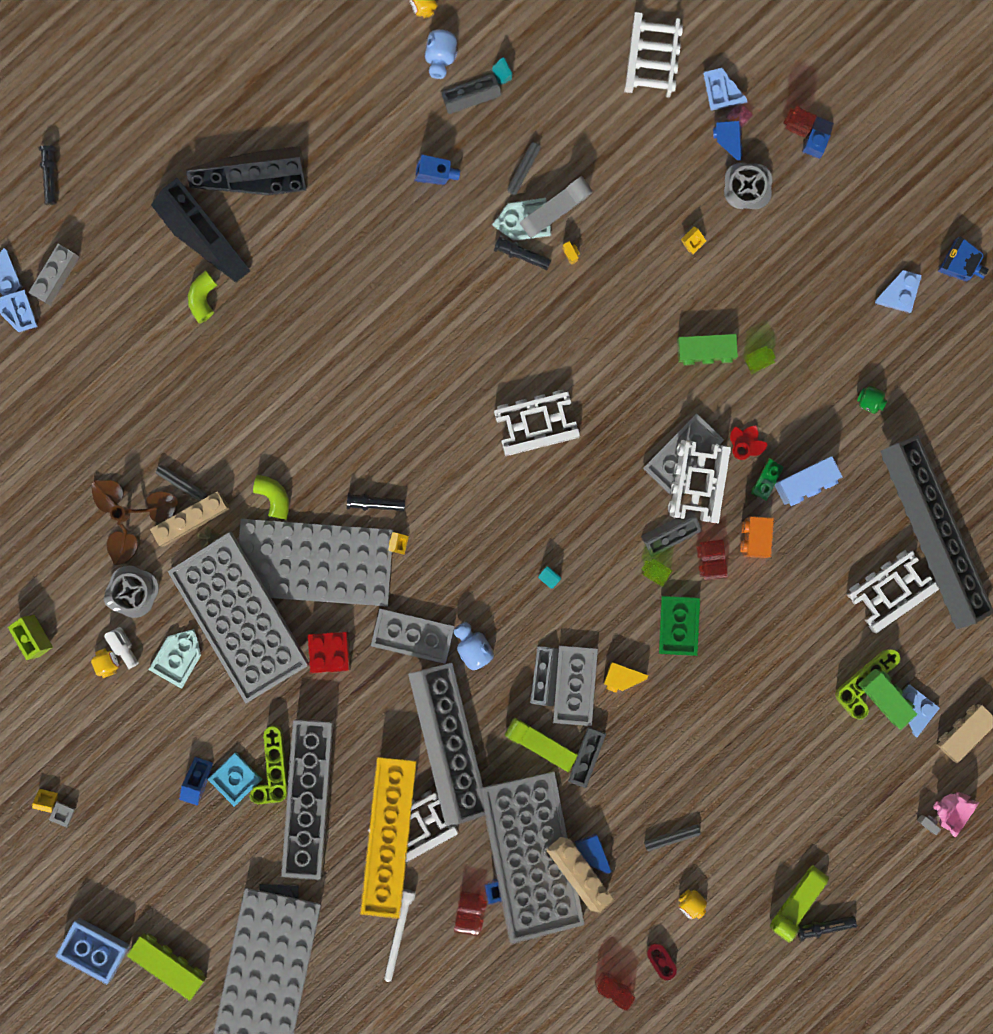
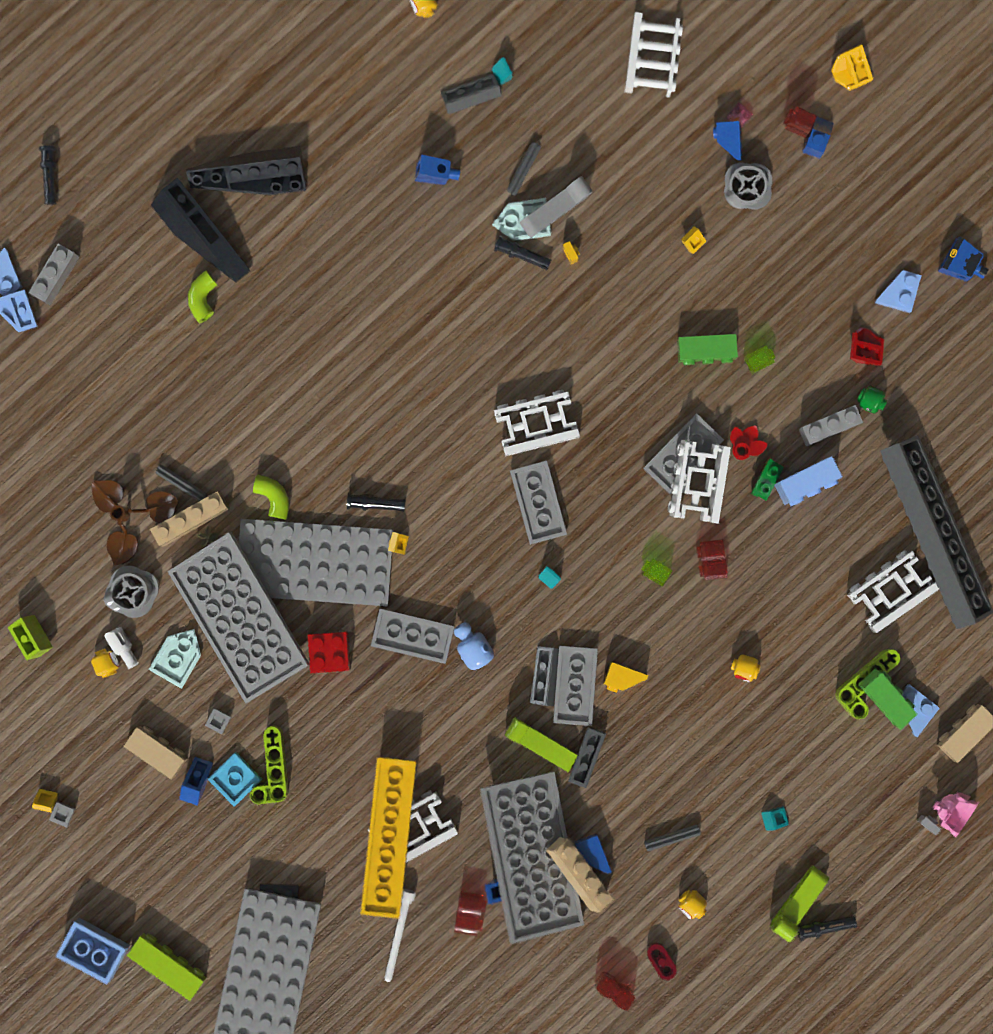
(156, 751): none -> tan brick
(218, 721): none -> light grey plate
(307, 799): light grey brick -> none
(440, 52): light blue piece -> none
(448, 743): light grey brick -> none
(538, 502): none -> light grey plate
(671, 533): dark grey slope -> none
(679, 626): green plate -> none
(722, 90): light blue wing -> none
(746, 668): none -> yellow head
(757, 537): orange brick -> none
(775, 818): none -> teal slope
(830, 425): none -> light grey brick
(852, 68): none -> yellow slope
(866, 347): none -> red slope

